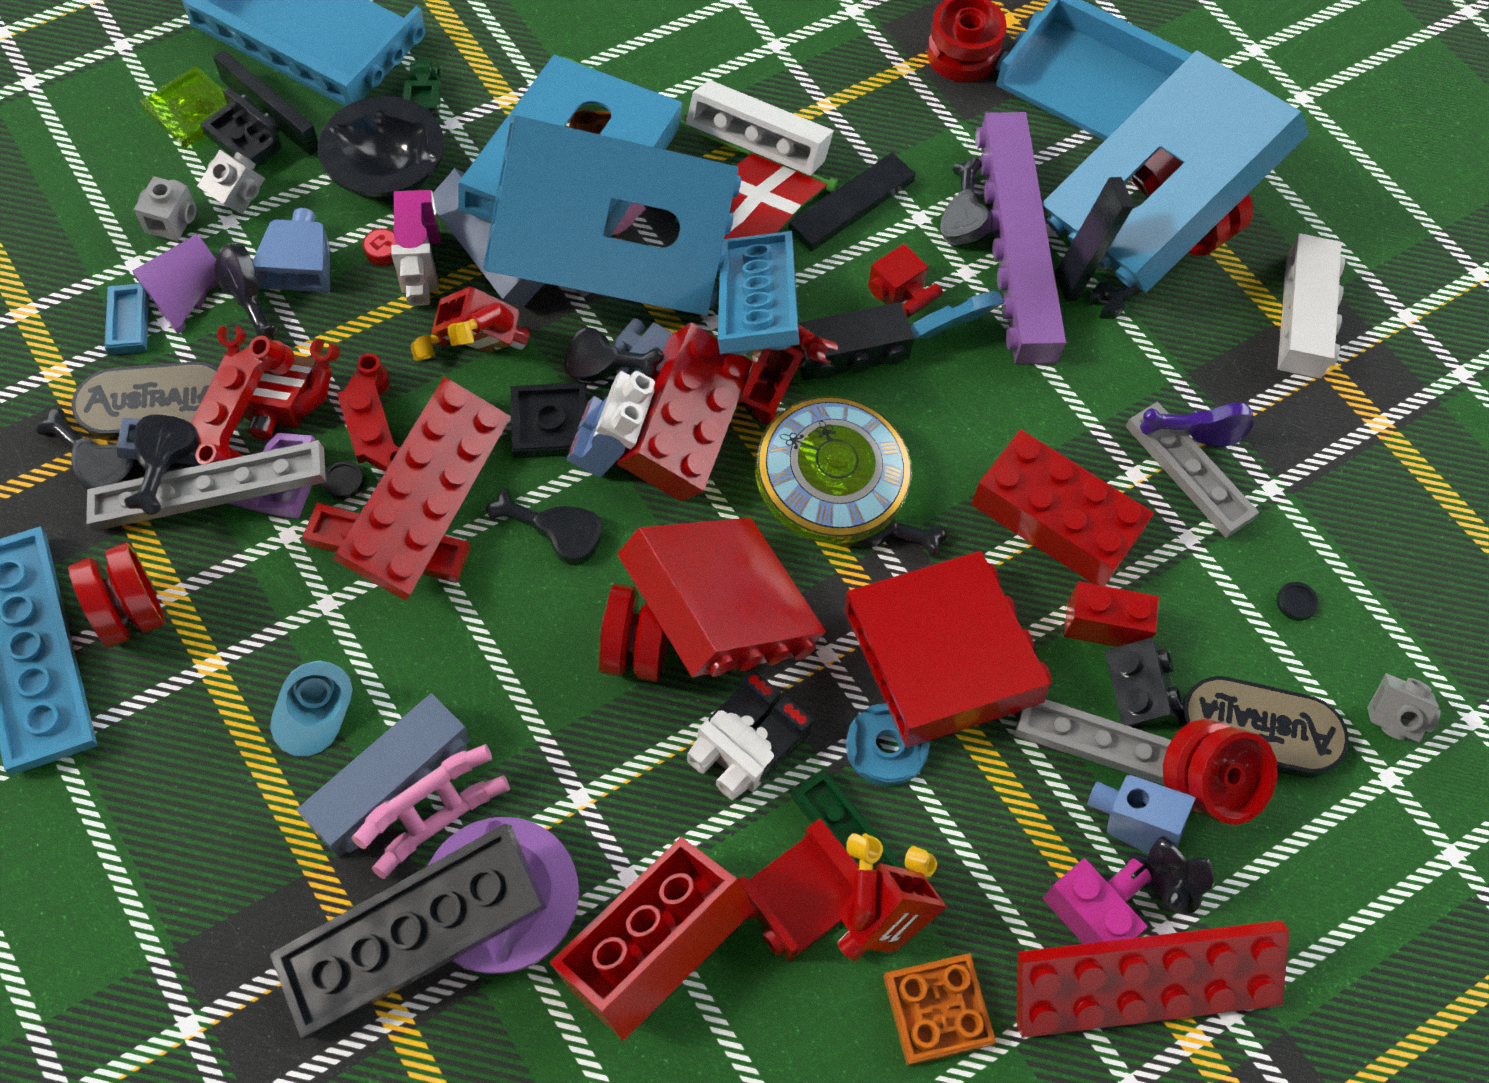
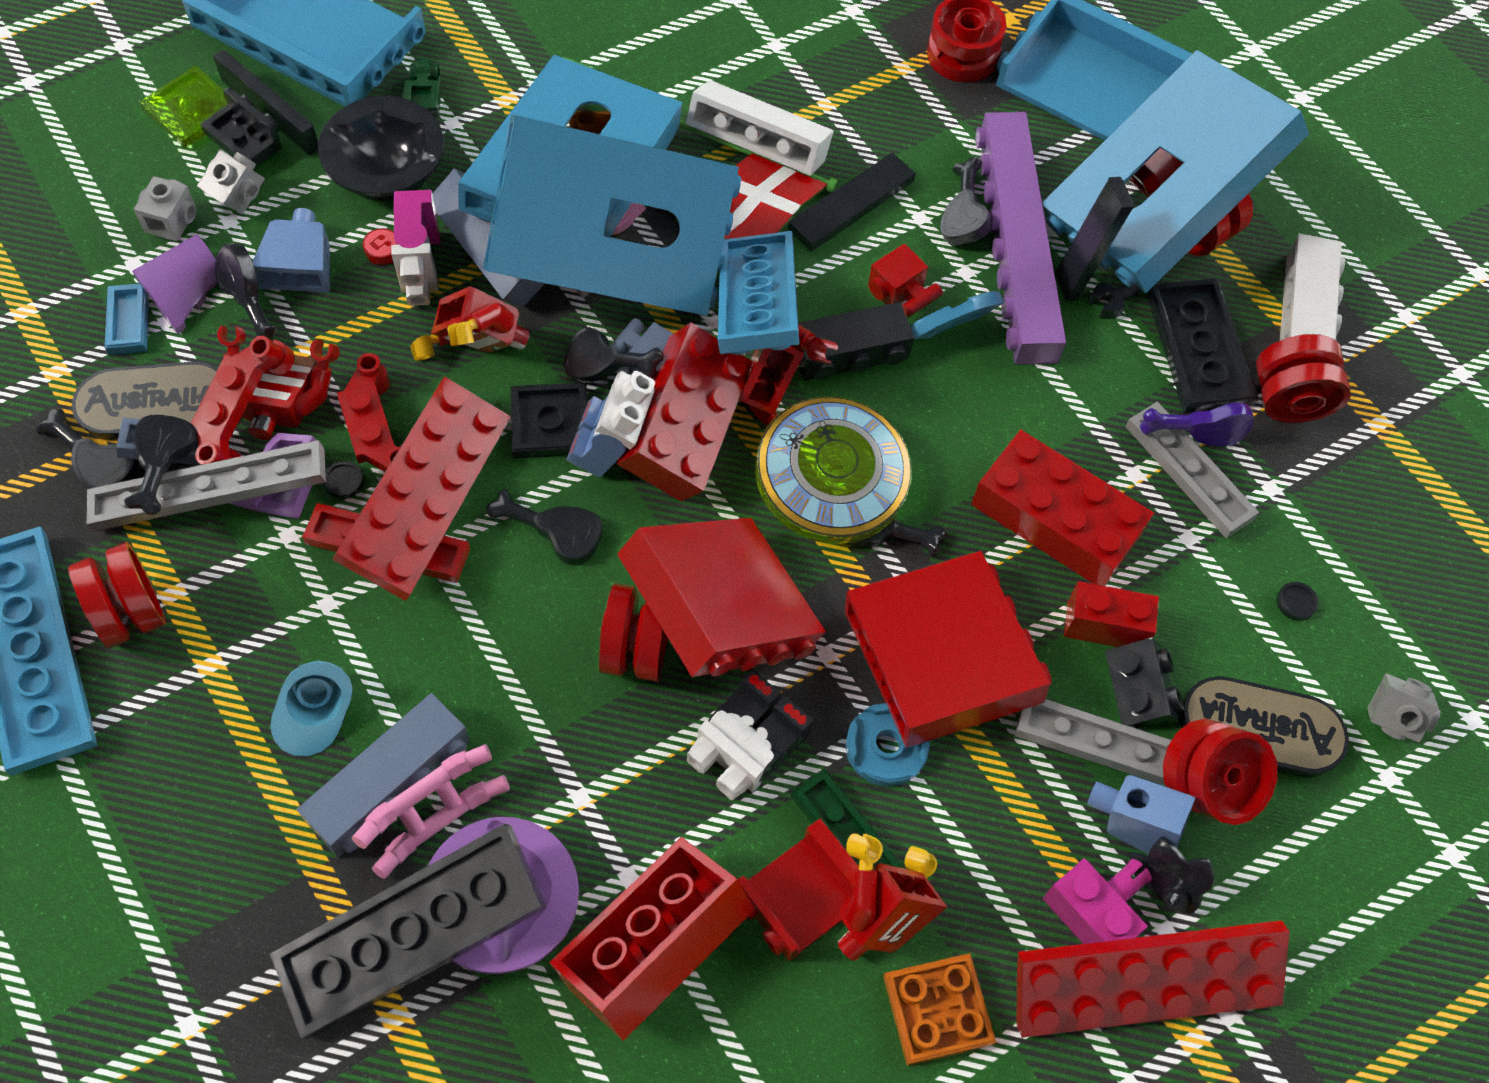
(1201, 345): none -> black tile
(1303, 378): none -> red wheel

